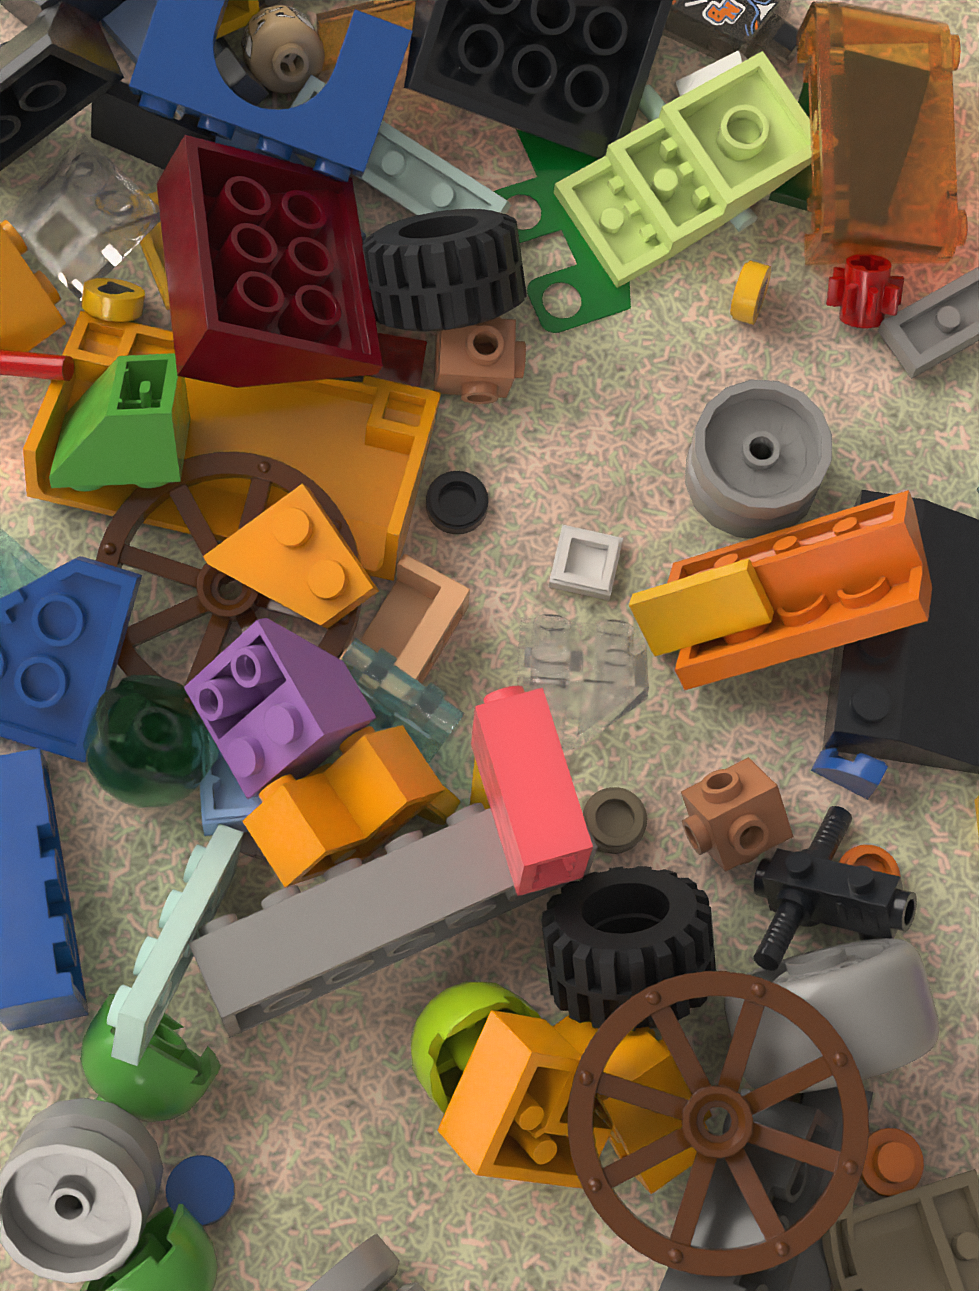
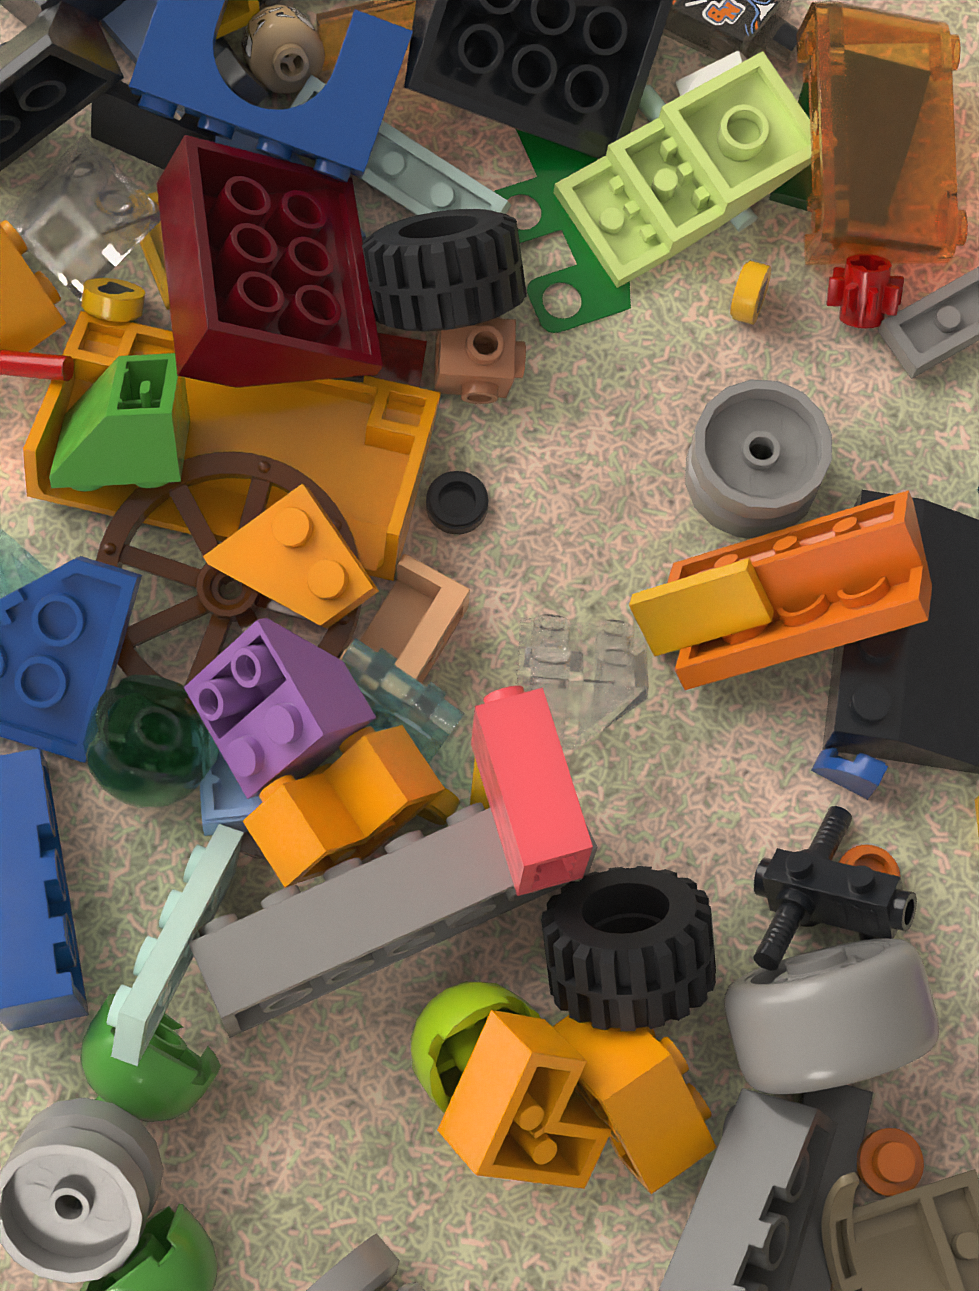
(202, 1187): blue tile -> none
(585, 562): white tile -> none
(599, 1182): reddish brown wheel -> none
(615, 819): dark tan tile -> none
(735, 815): nougat brick -> none

